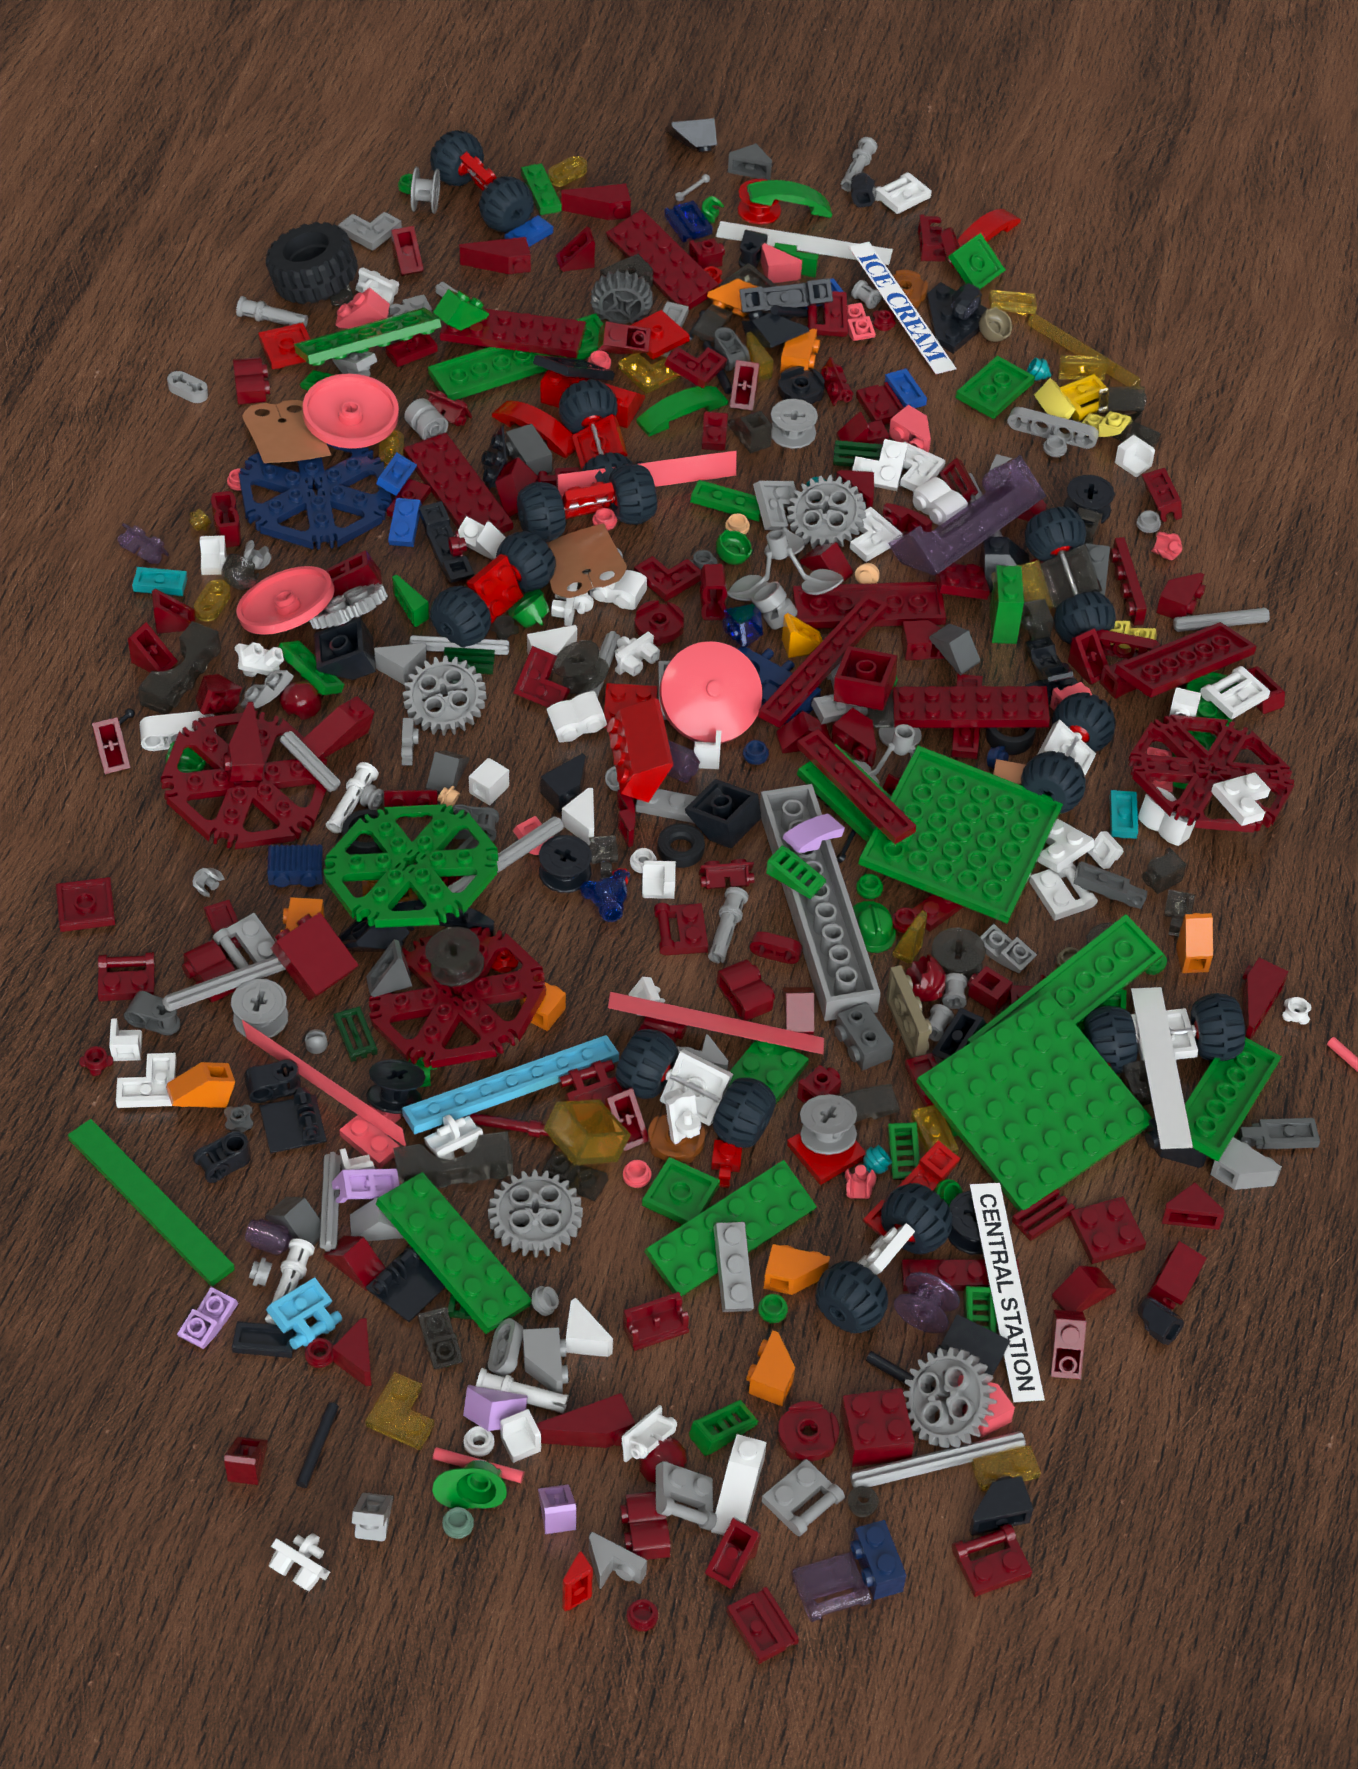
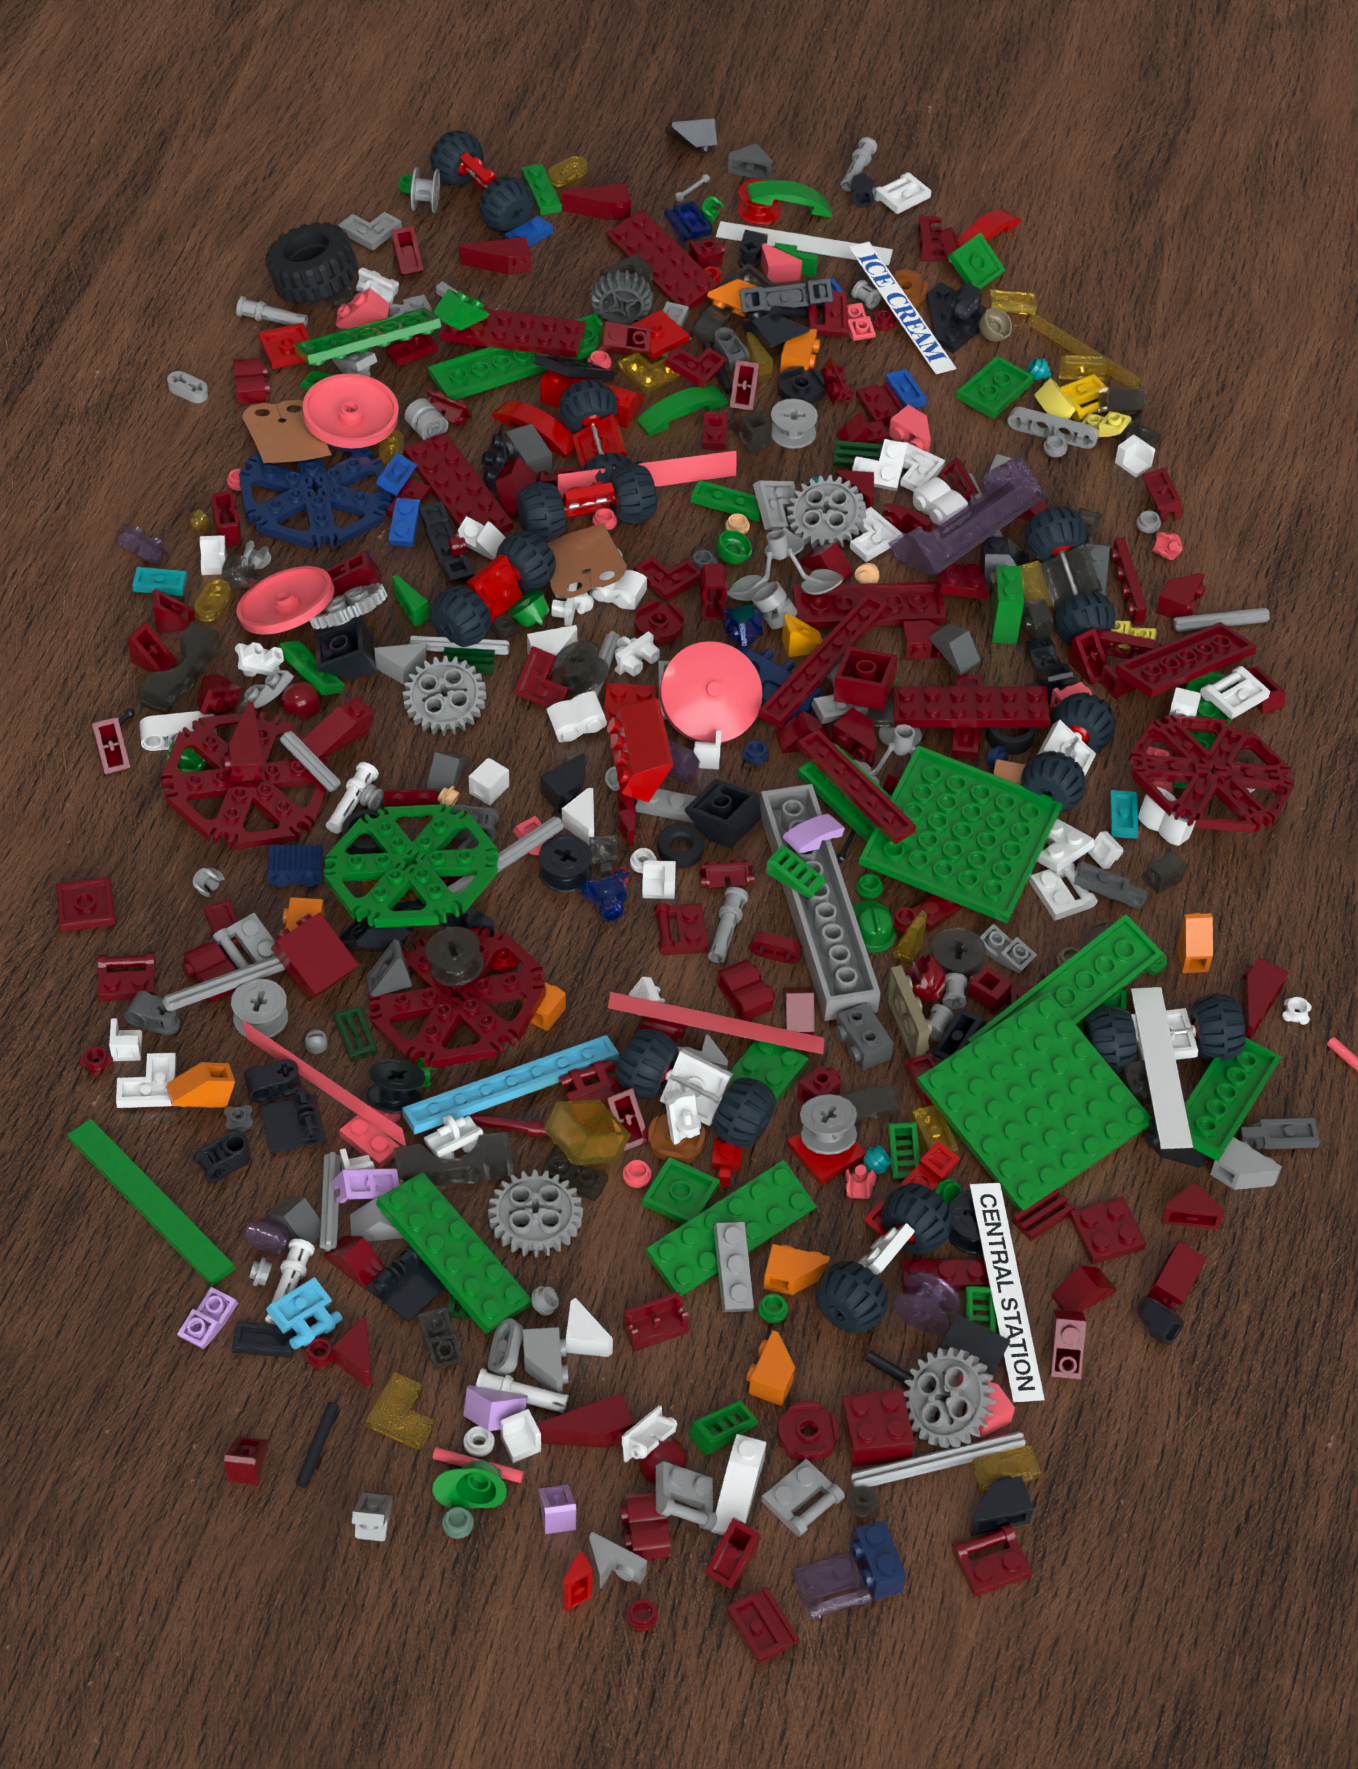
(285, 1557): white hips -> none
(409, 737): light grey plate -> none
(578, 252): dark red slope -> none
(1091, 494): black piece -> none
(1177, 906): clear smoke plate -> none
(1239, 797): white plate -> none

